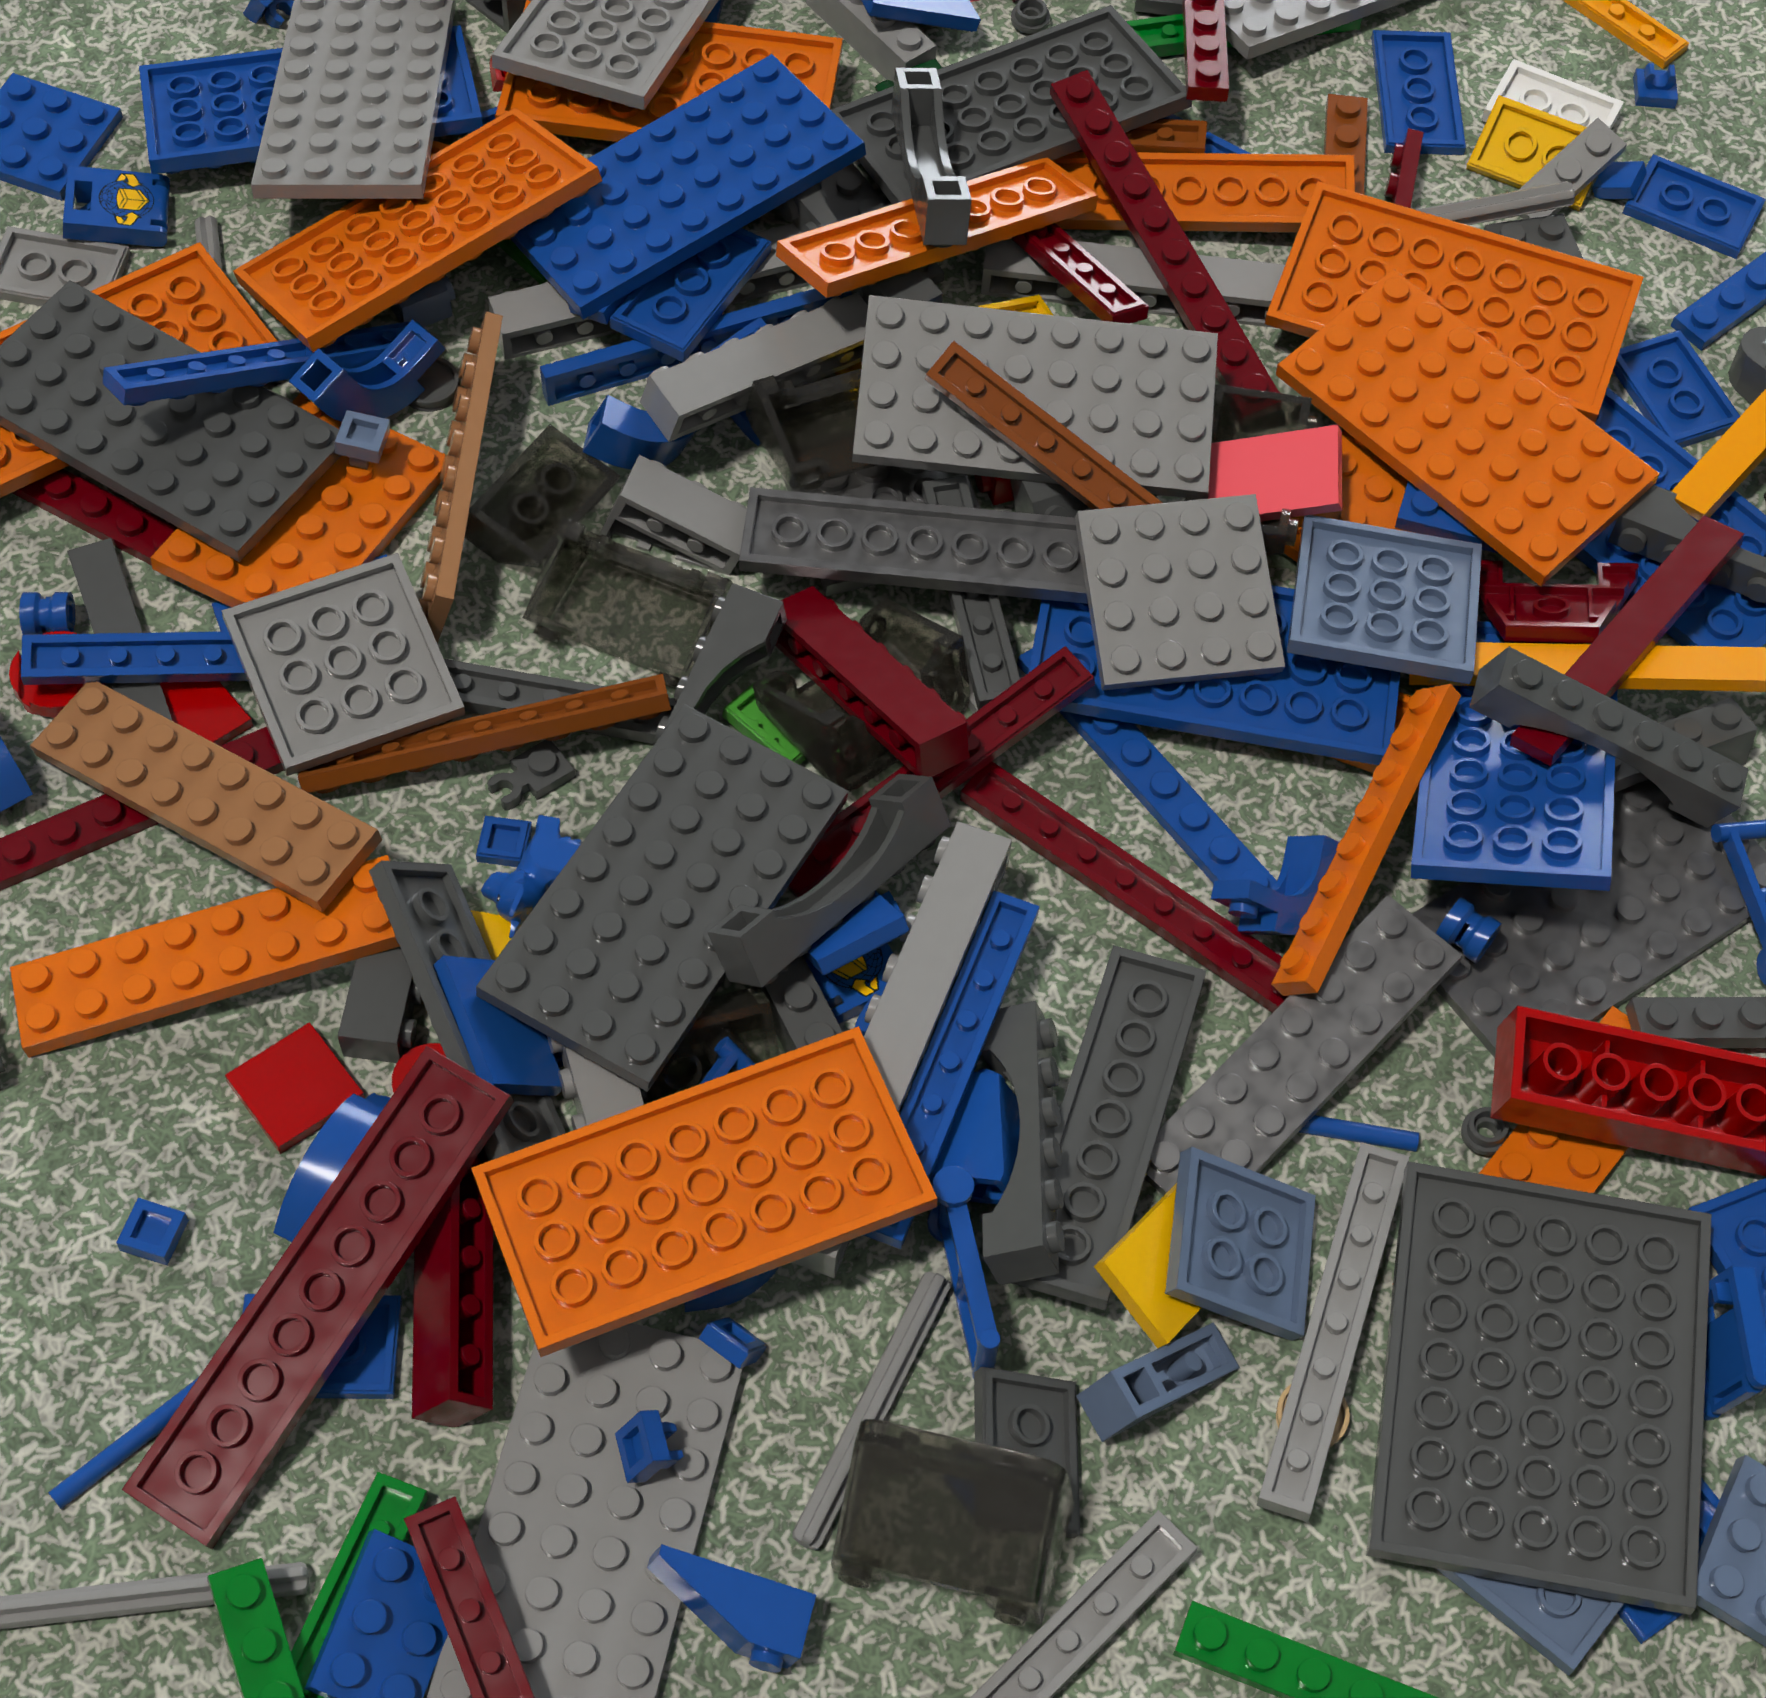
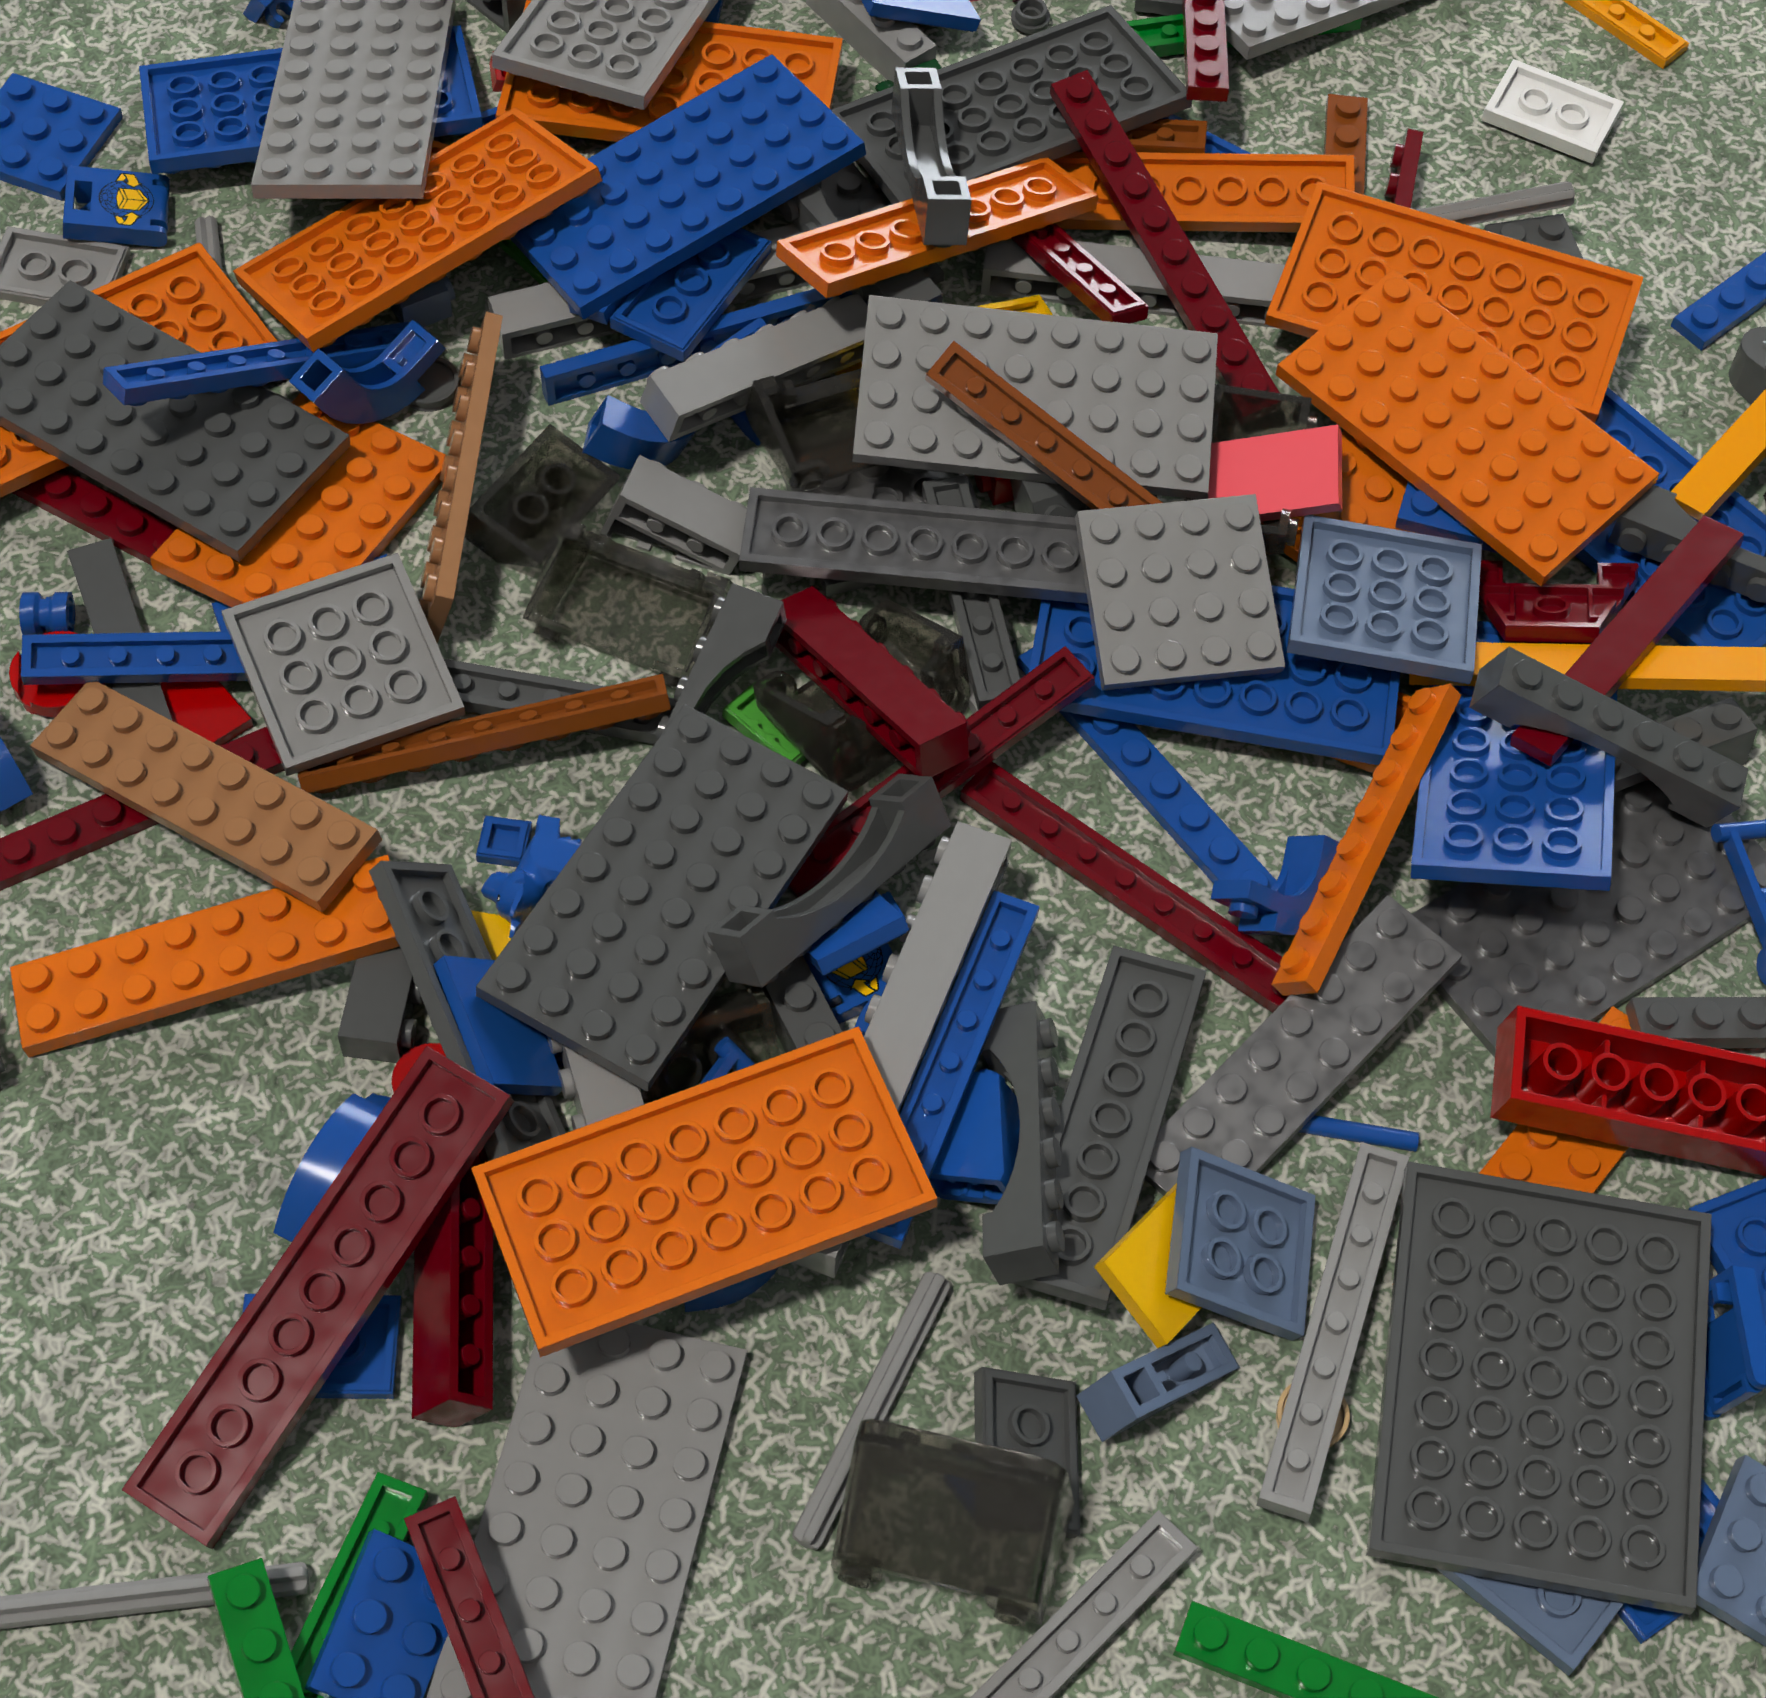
(117, 1451): blue bar -> none
(152, 1231): blue plate -> none
(293, 1087): red tile -> none
(362, 438): sand blue tile -> none
(535, 770): dark grey plate -> none
(645, 1447): blue tile -> none
(733, 1342): blue tile -> none
(743, 1609): blue slope -> none
(953, 1227): blue piece -> none
(1418, 90): blue tile -> none
(1478, 935): blue wheel -> none
(1481, 1119): dark grey plate -> none
(1520, 143): yellow tile -> none
(1579, 161): light grey plate -> none
(1620, 180): blue tile -> none
(1655, 87): blue tile -> none
(1675, 389): blue tile -> none
(1695, 206): blue tile -> none

